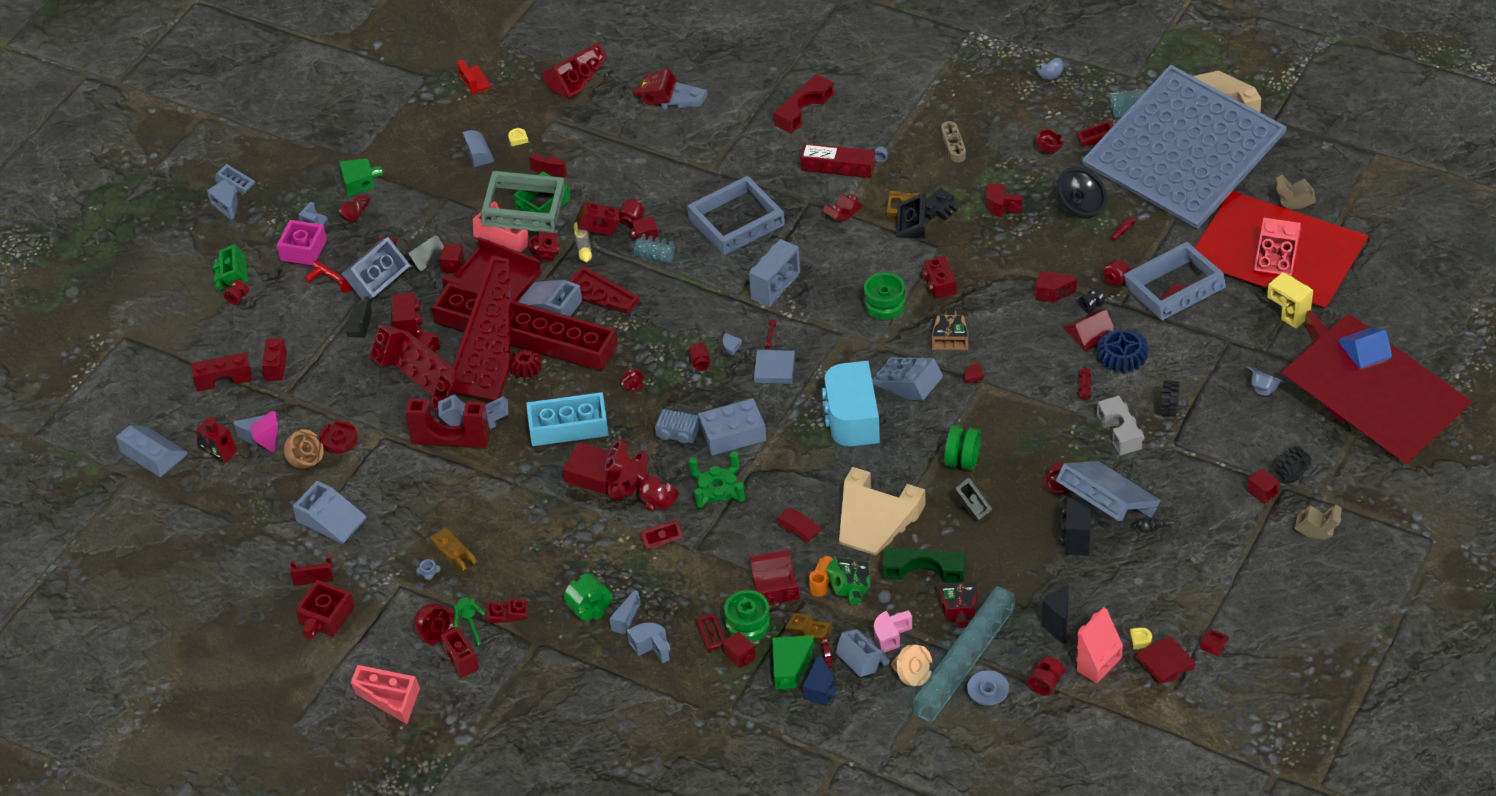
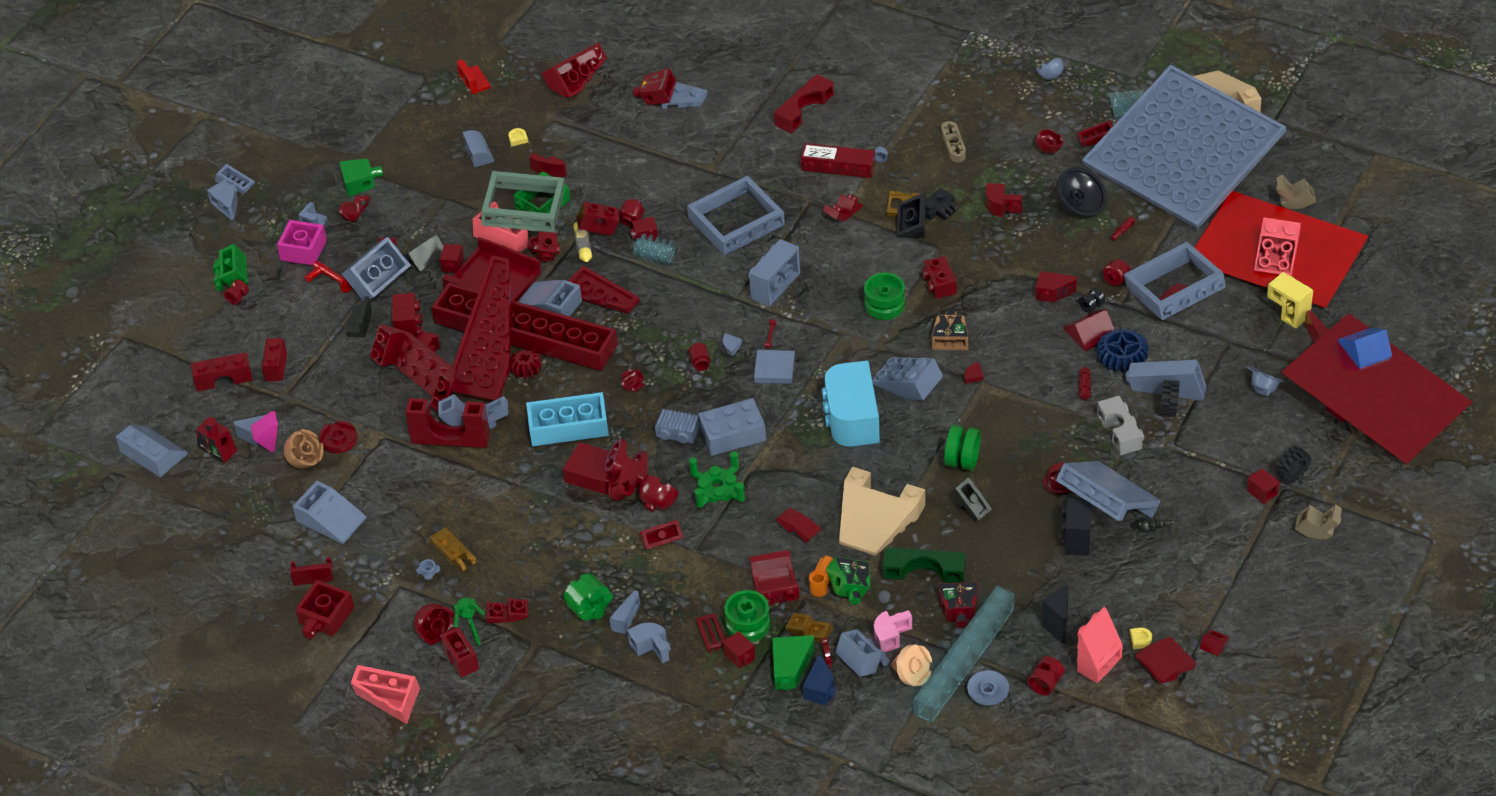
(1151, 375): none -> sand blue slope

